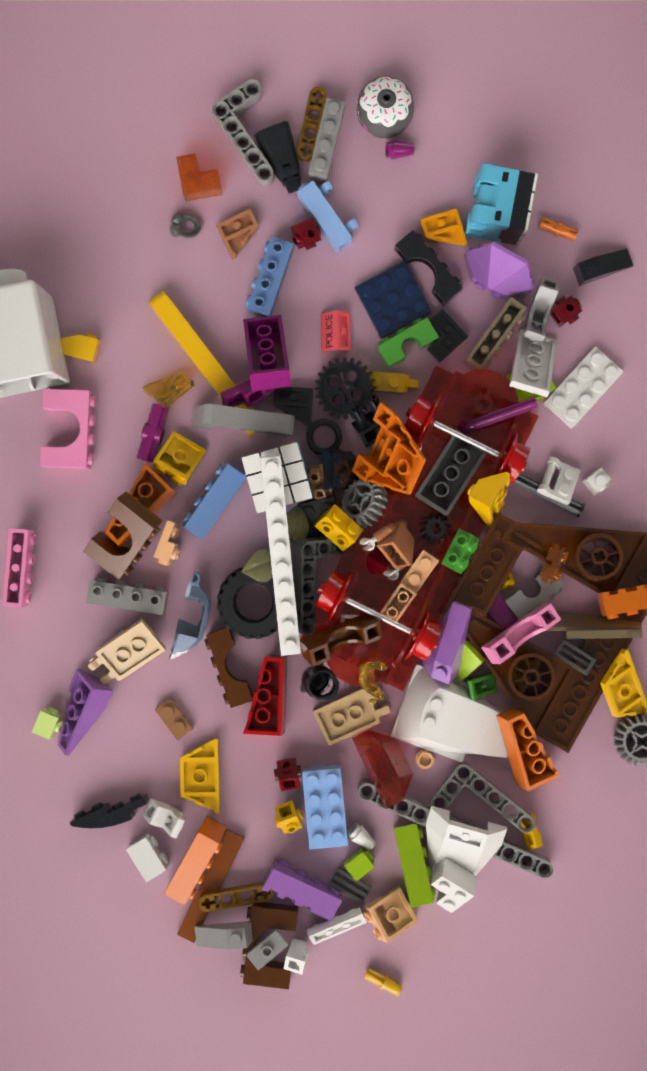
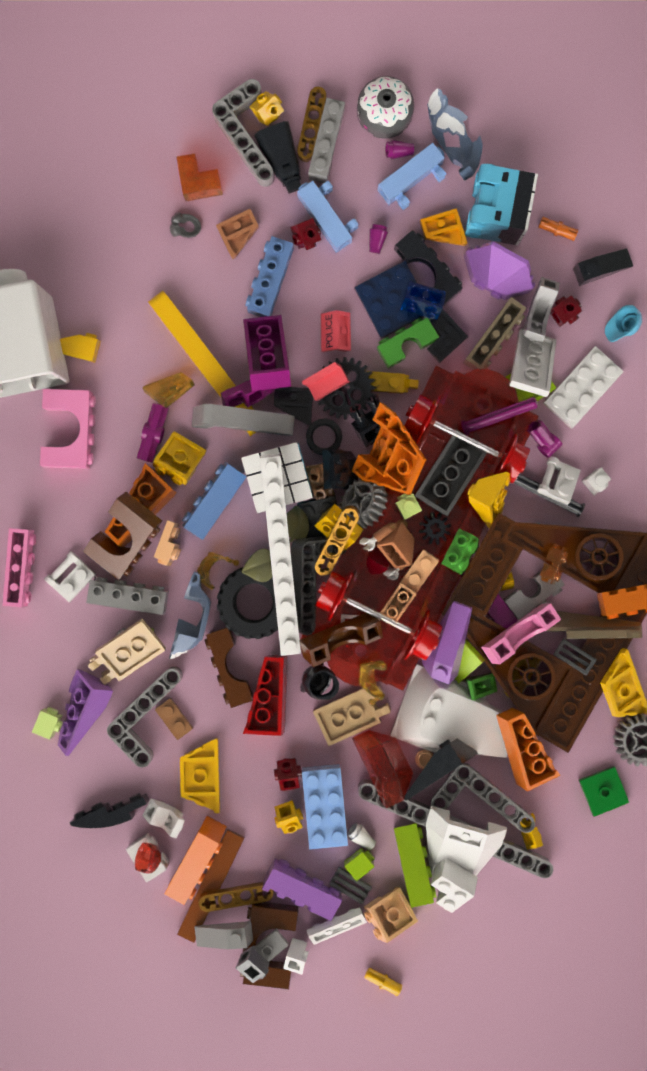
(75, 581): none -> white plate
(140, 711): none -> light grey beam
(147, 858): none -> clear red hair
(206, 565): none -> clear yellow helmet
(252, 965): none -> dark grey brick
(267, 107): none -> yellow brick
(326, 381): none -> coral panel
(334, 539): none -> pearl gold beam
(377, 238): none -> magenta cone
(407, 505): none -> yellowish green brick
(412, 173): none -> light blue brick
(423, 300): none -> clear blue brick
(442, 762): none -> black wedge
(449, 119): none -> sand blue animal
(546, 441): none -> magenta piece
(603, 791): none -> green plate
(623, 323): none -> medium azure piece

